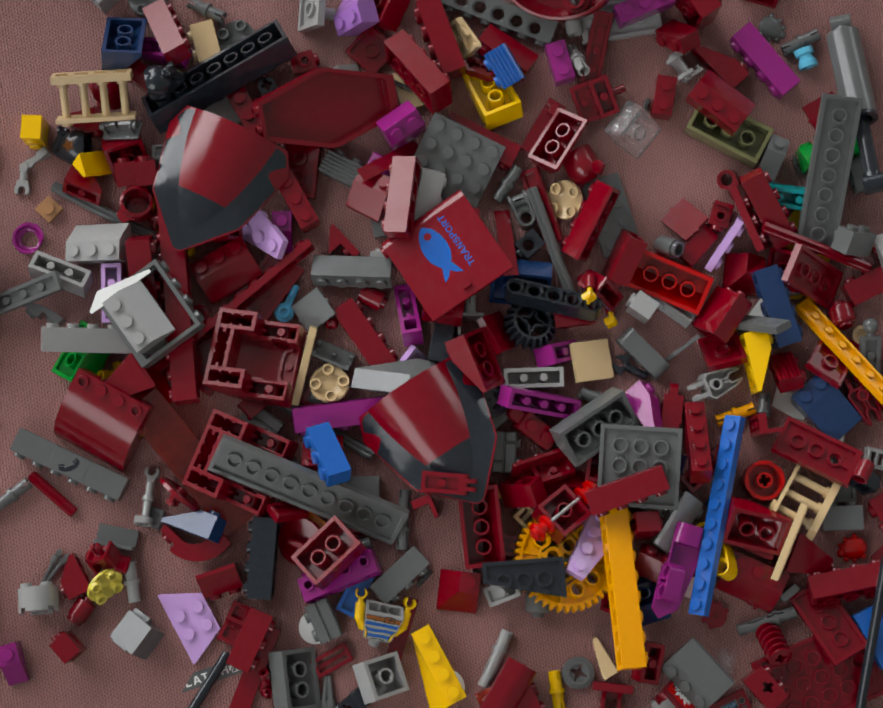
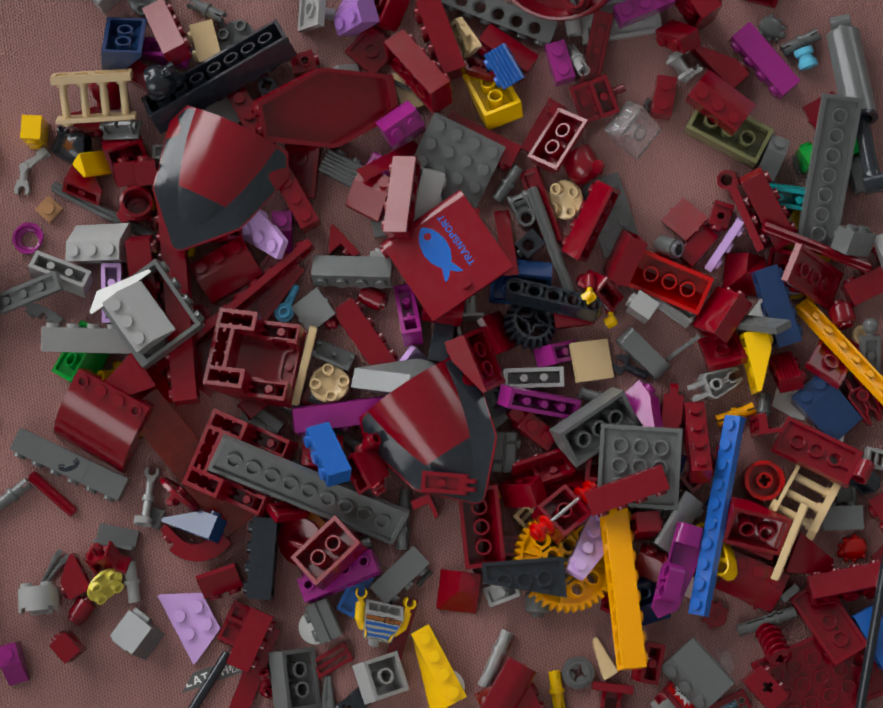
(368, 467): none -> dark red torso

